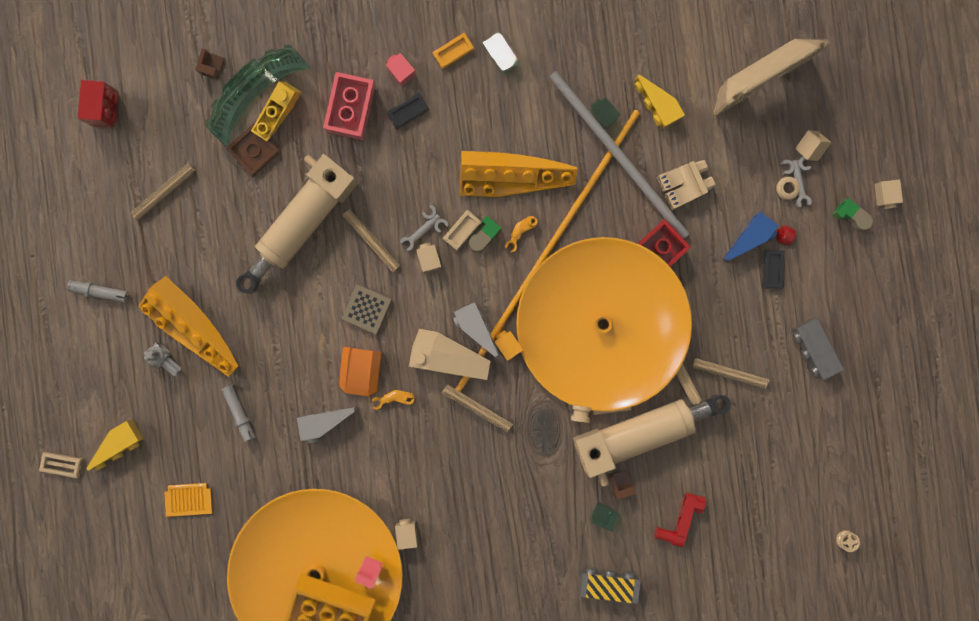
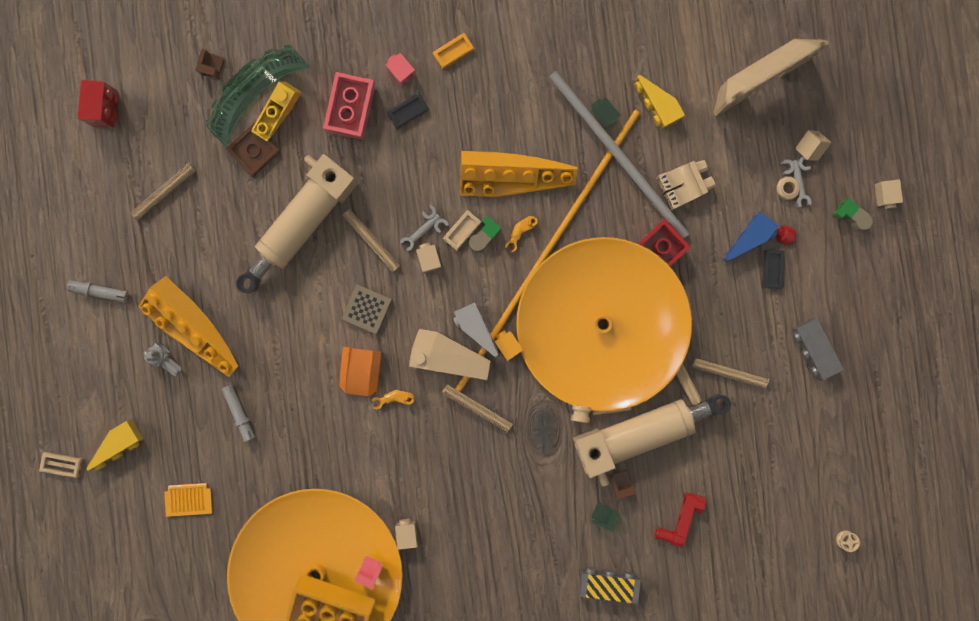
(316, 425): light grey slope -> none
(501, 53): slope -> none

